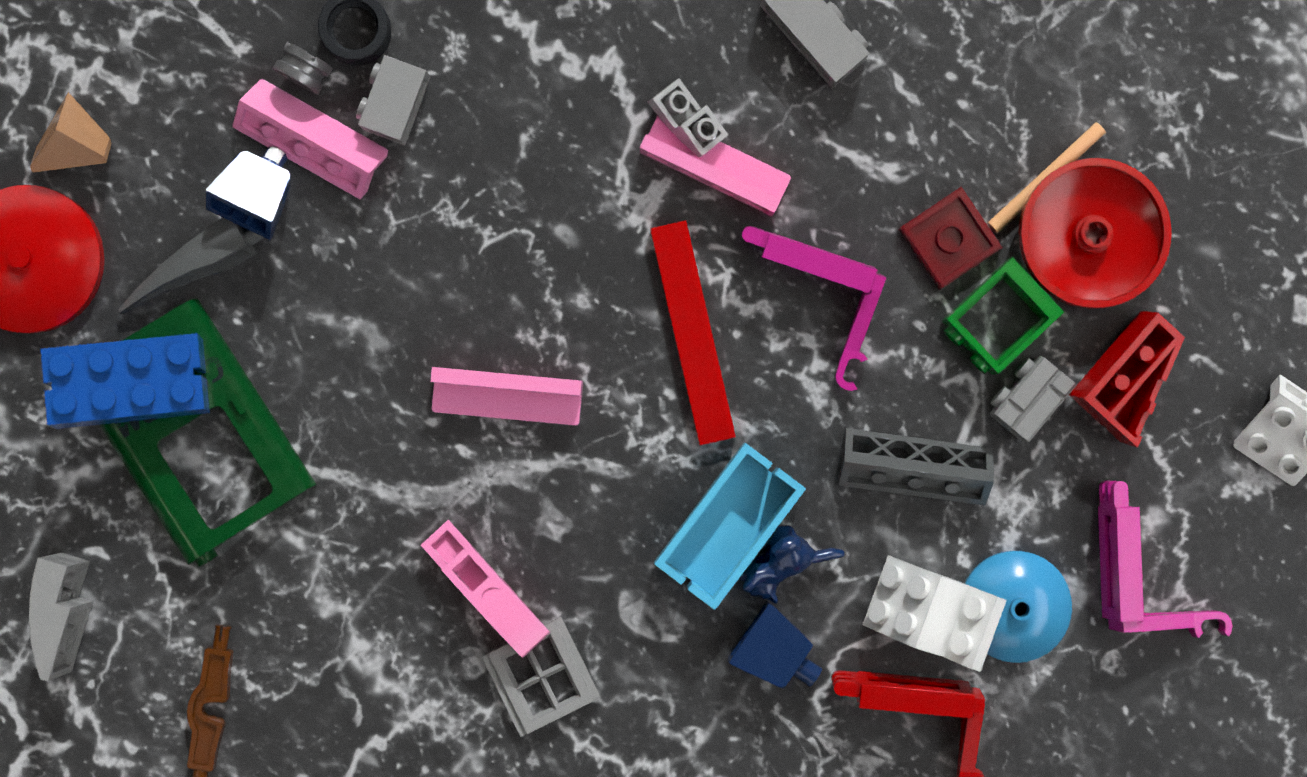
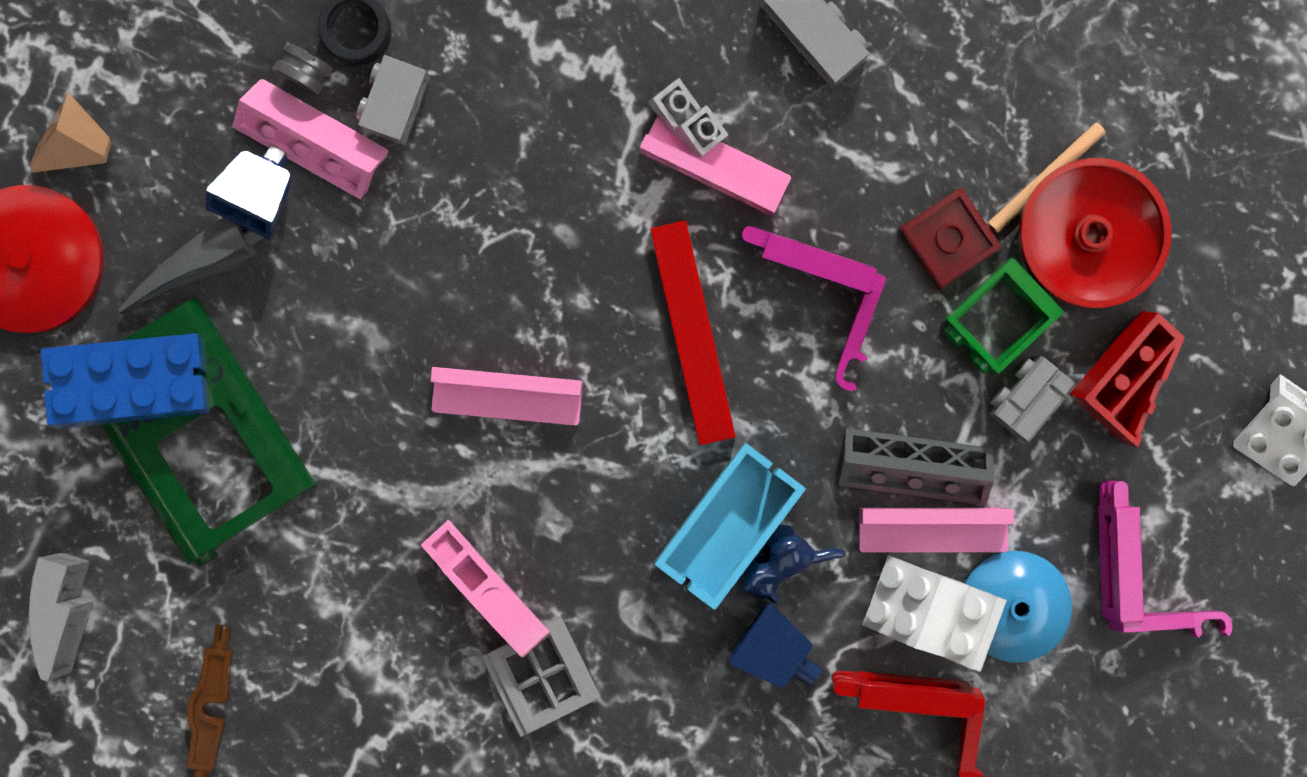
(934, 529): none -> bright pink panel

